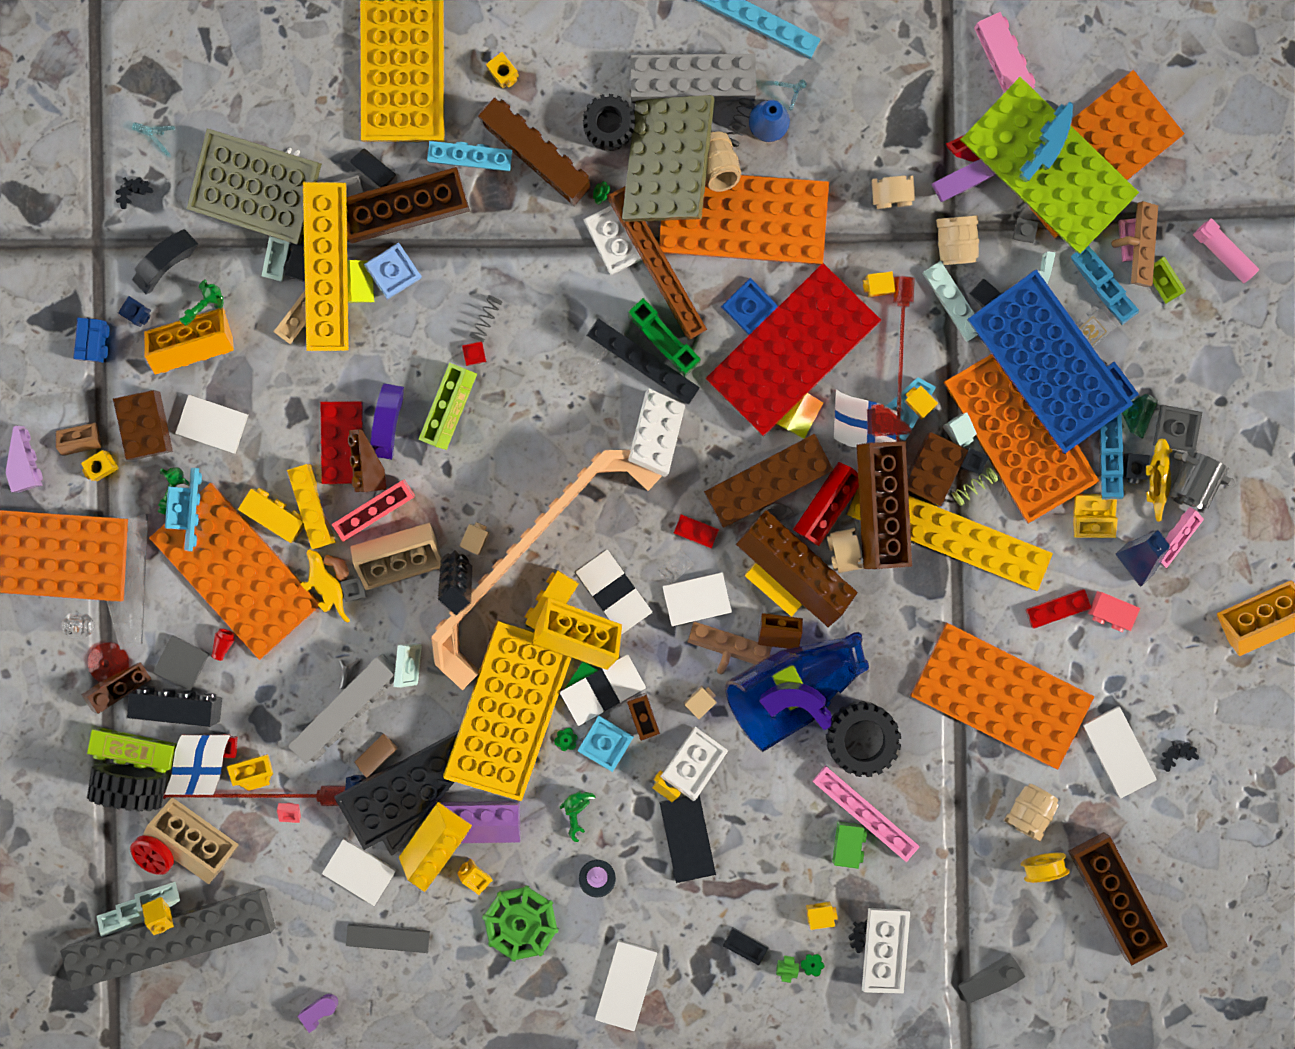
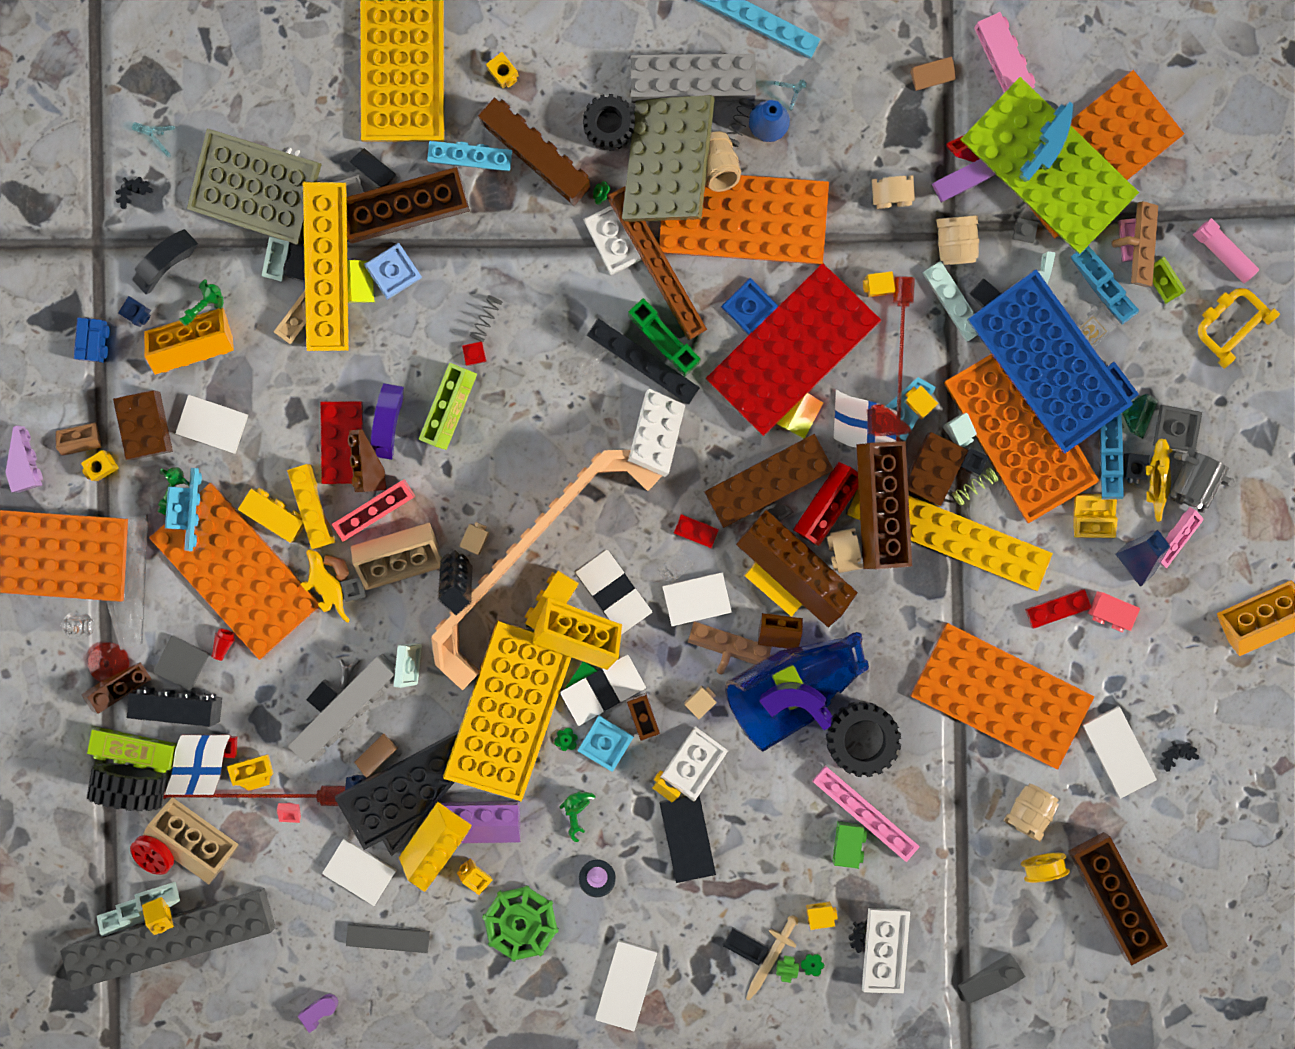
(322, 696): none -> black panel
(782, 939): none -> tan sword
(933, 73): none -> medium nougat slope
(1225, 300): none -> yellow bar

